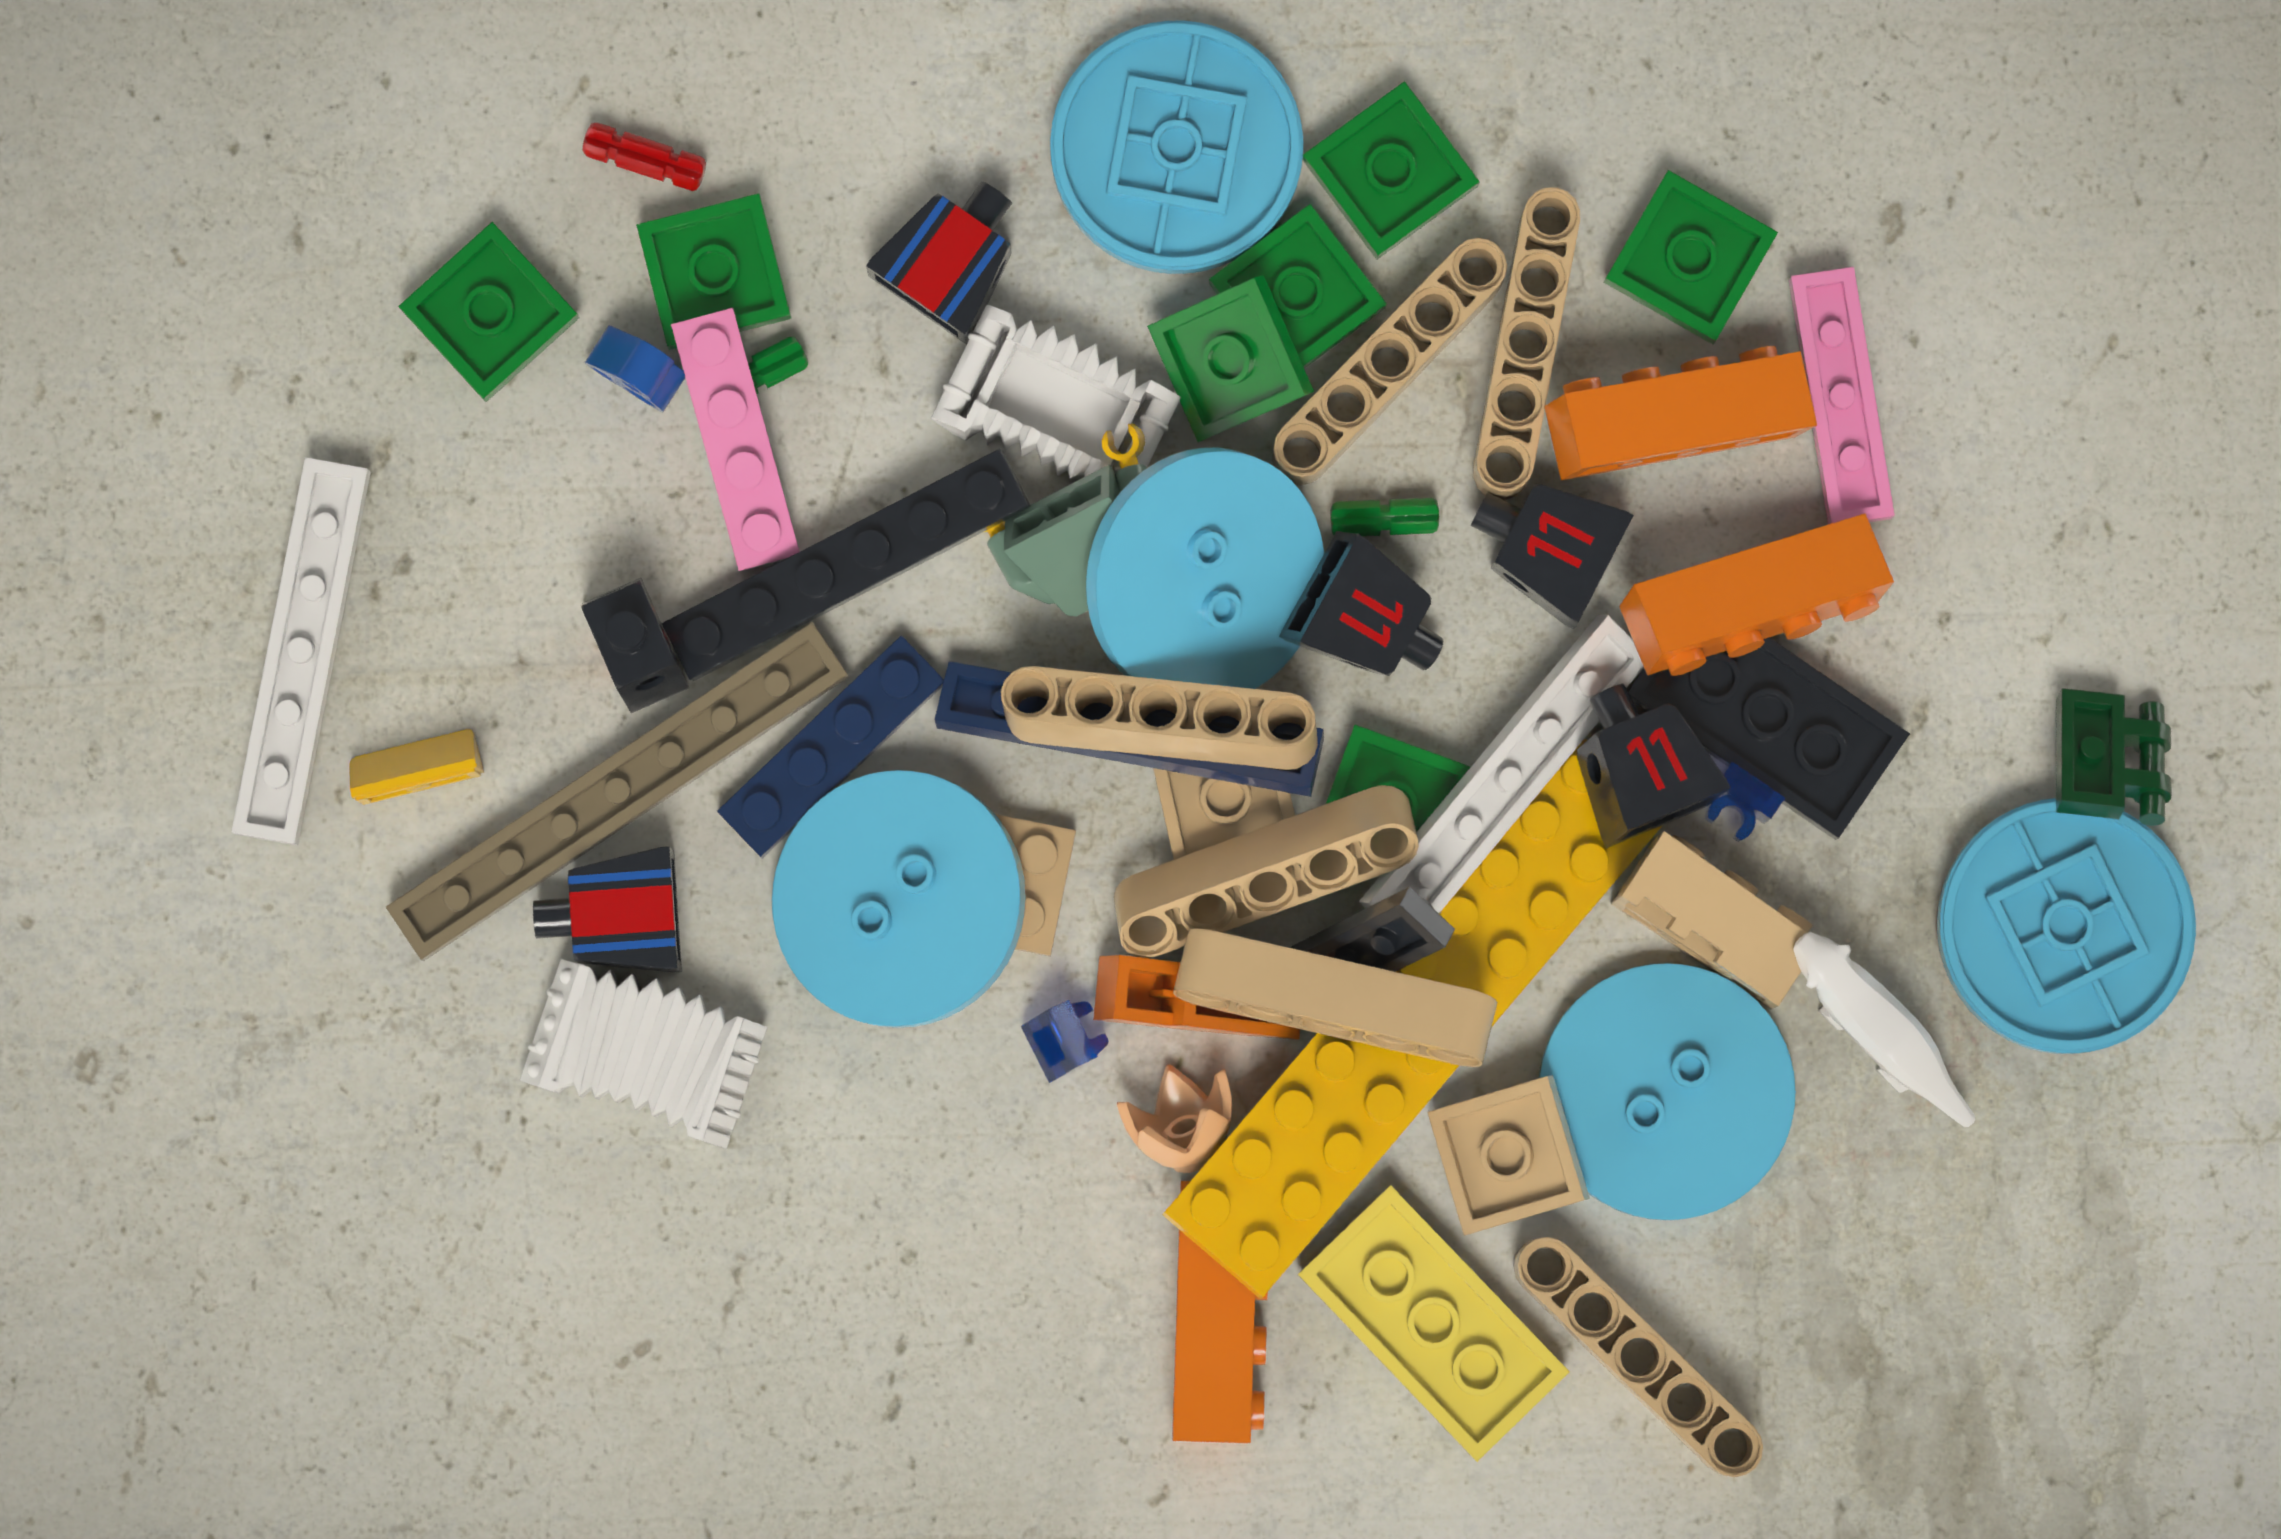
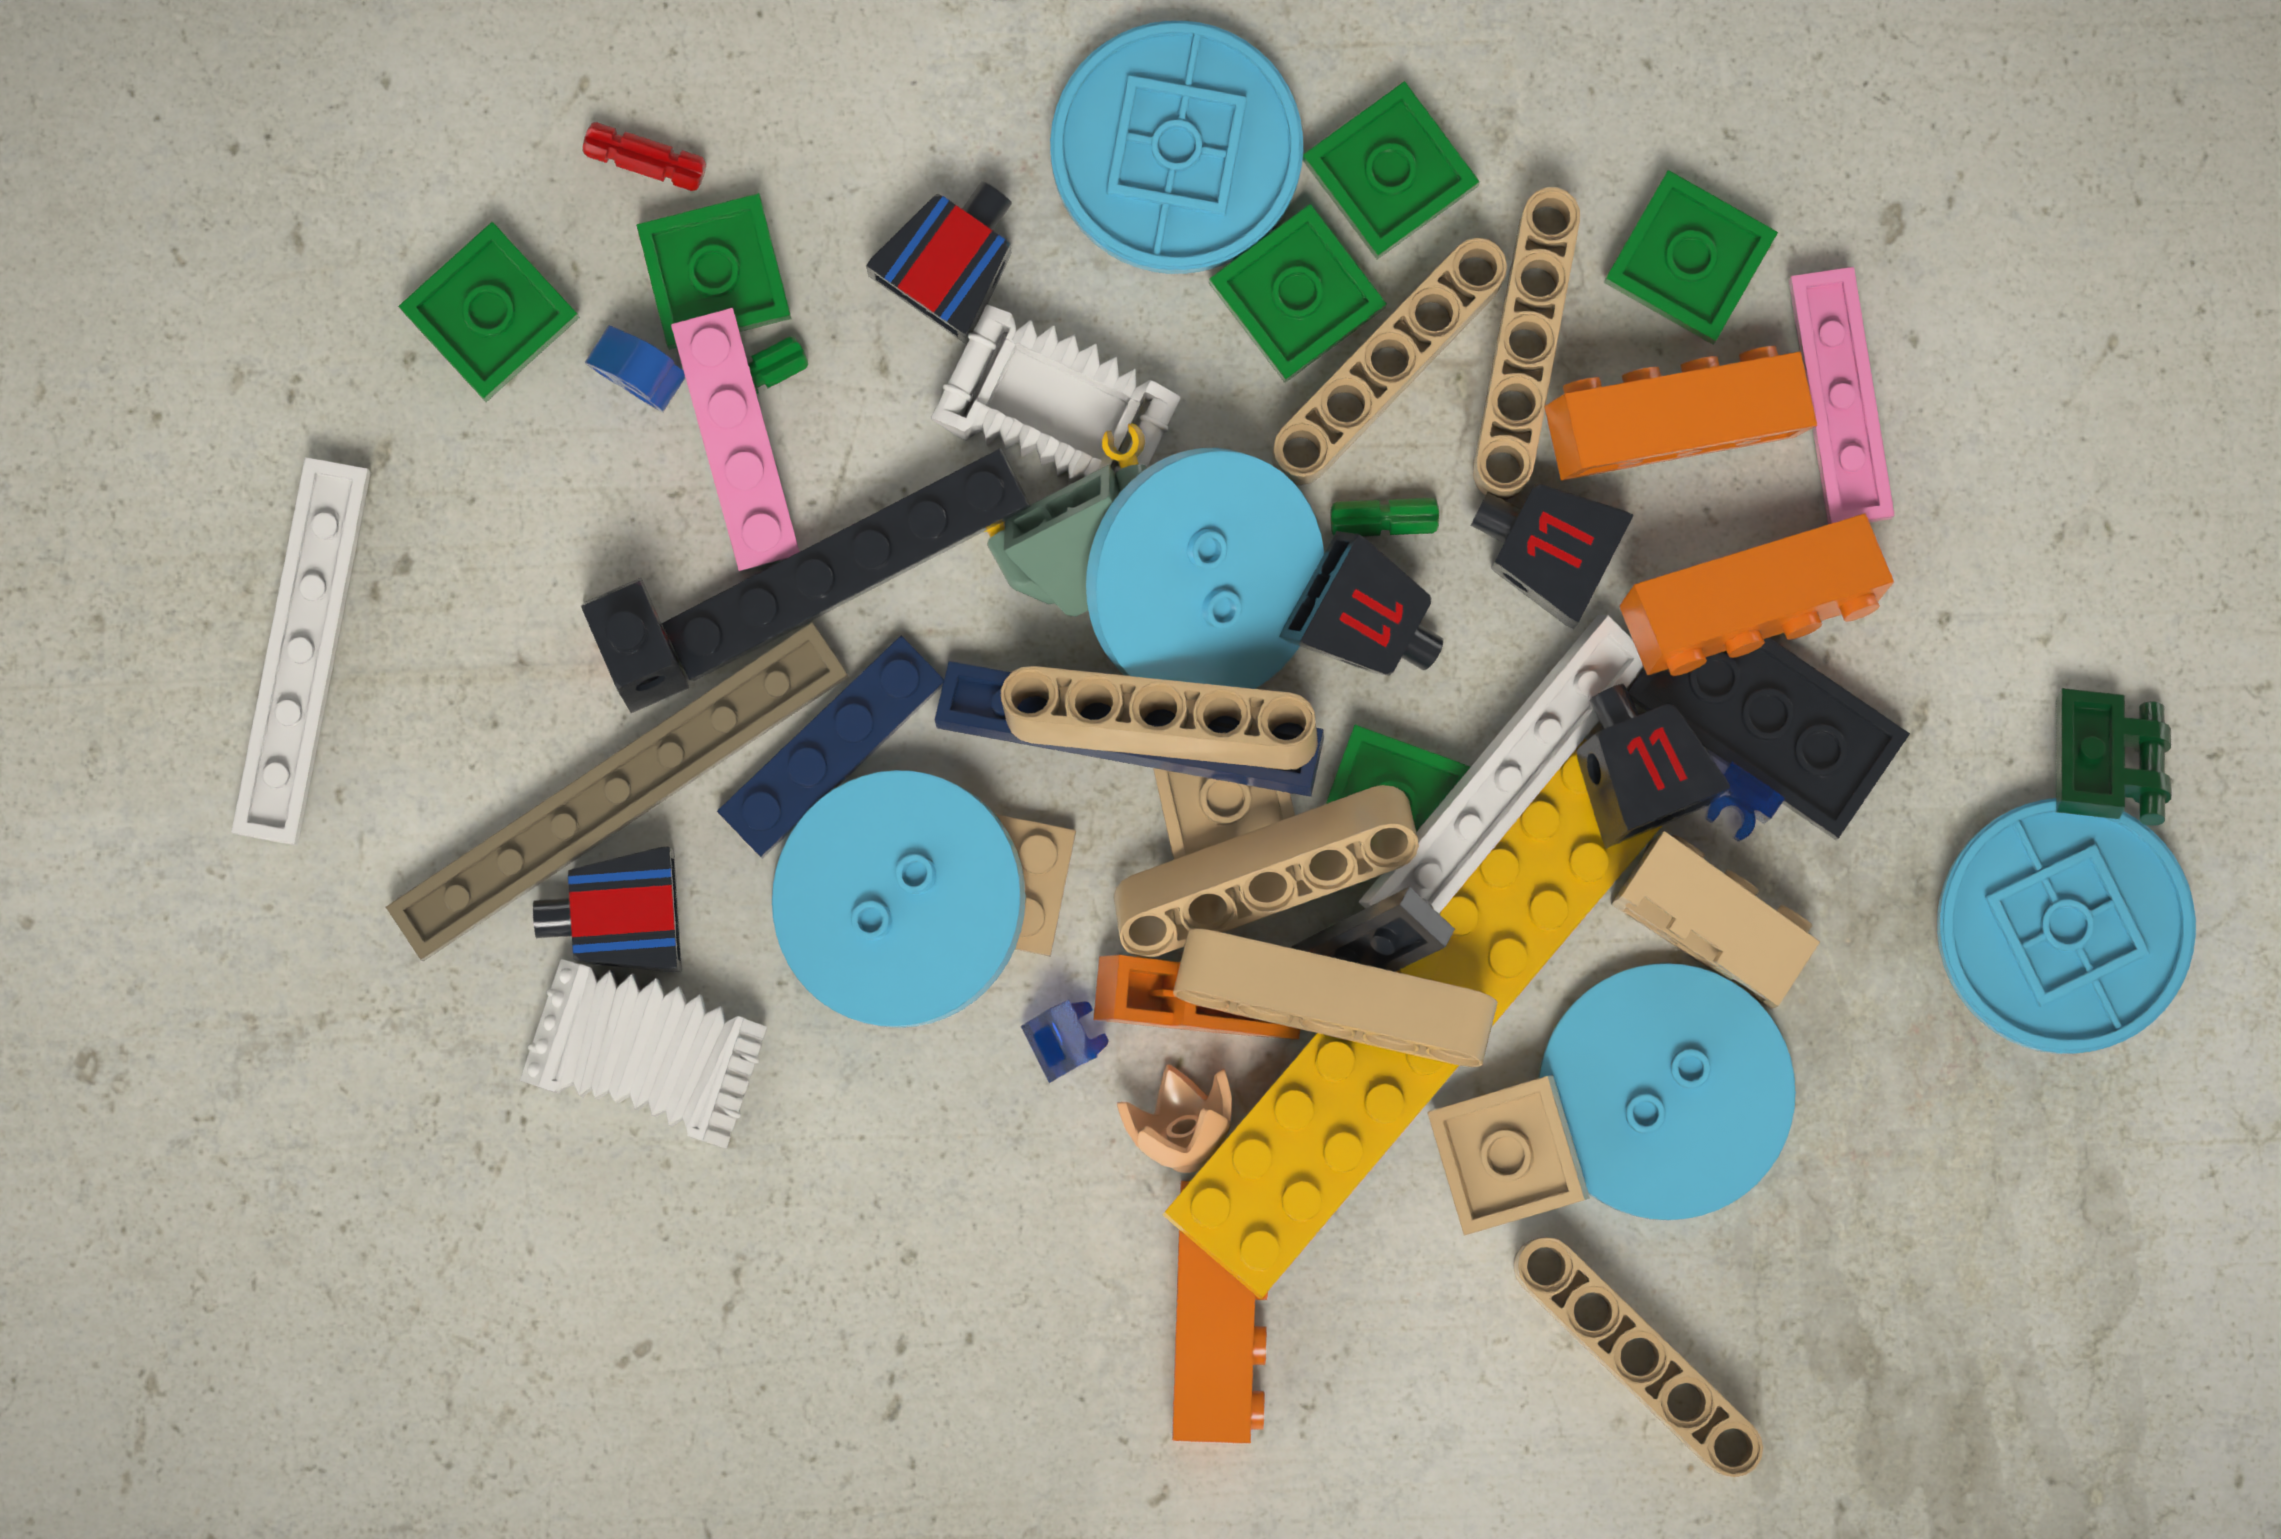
(415, 767): yellow slope -> none
(1230, 358): green plate -> none
(1433, 1323): light yellow plate -> none
(1878, 1024): white animal -> none

